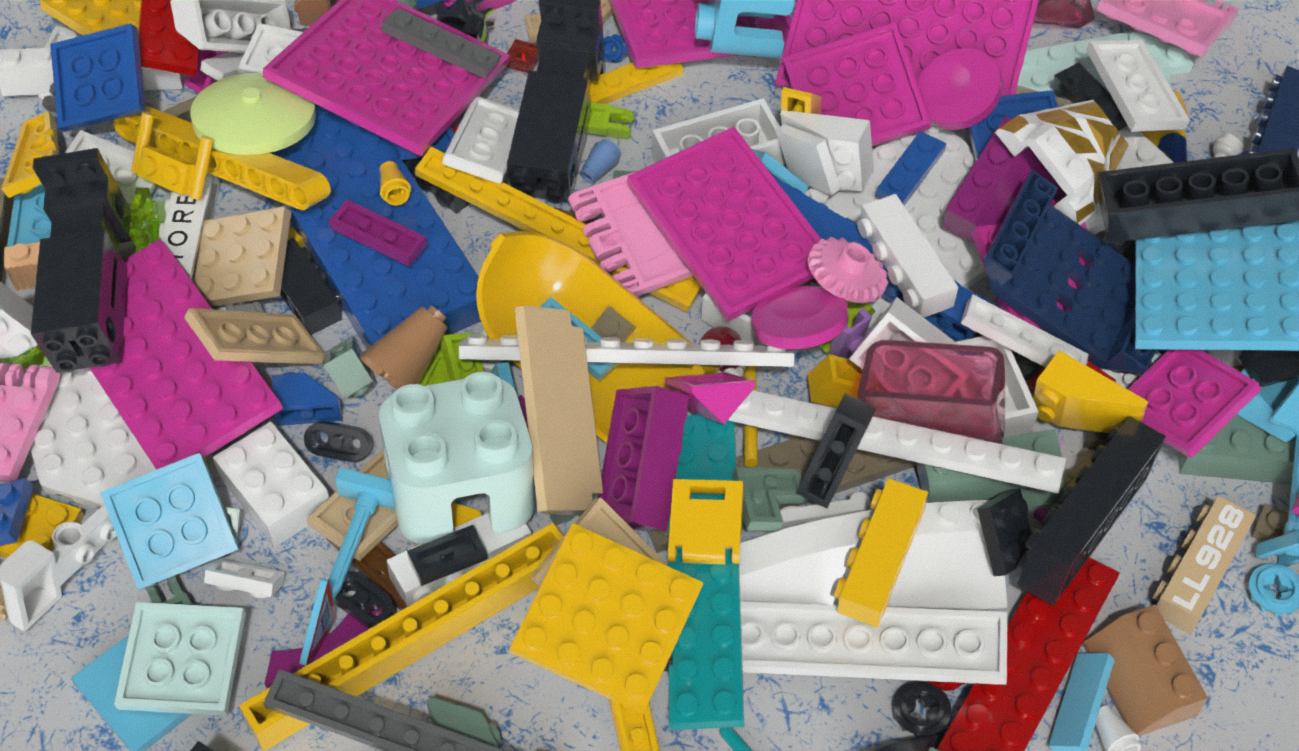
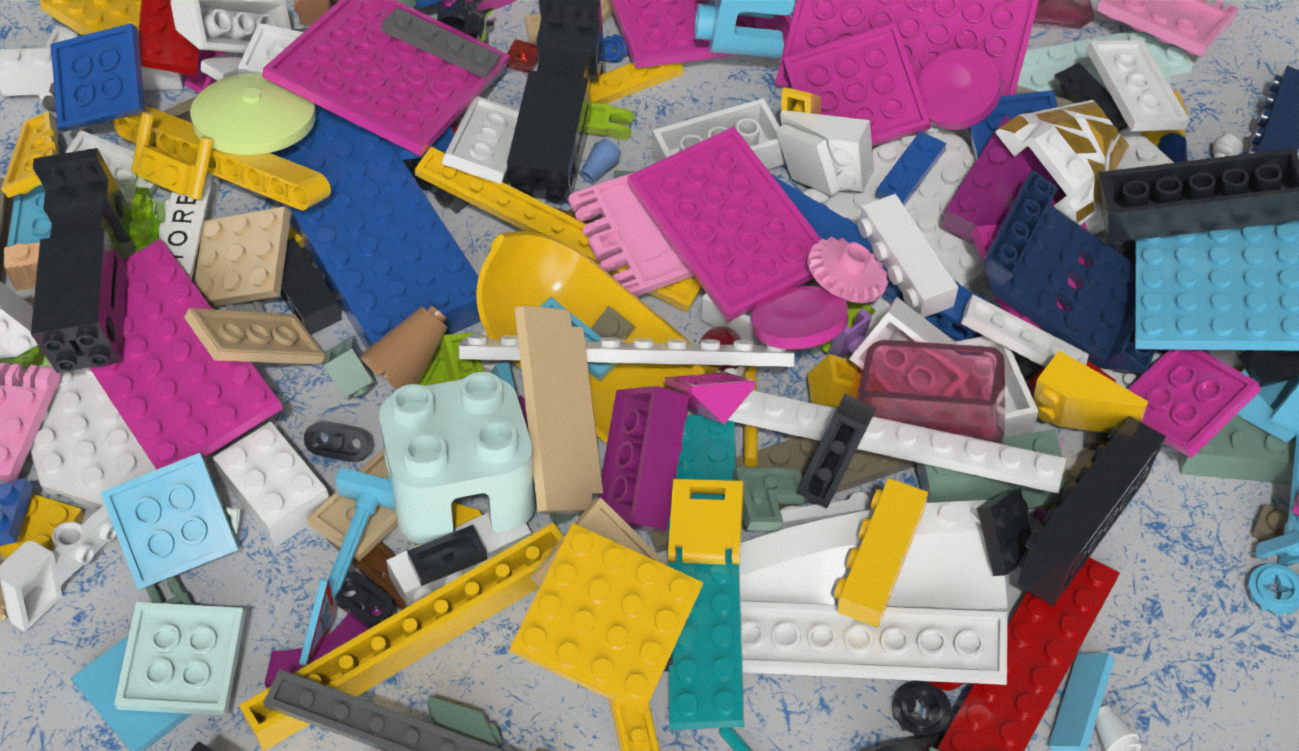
(244, 577): white plate -> none
(304, 400): blue slope -> none
(378, 232): magenta plate -> none
(393, 185): yellow cone -> none
(780, 171): medium azure tile -> none
(1150, 673): medium nougat slope -> none
(1204, 563): tan brick -> none

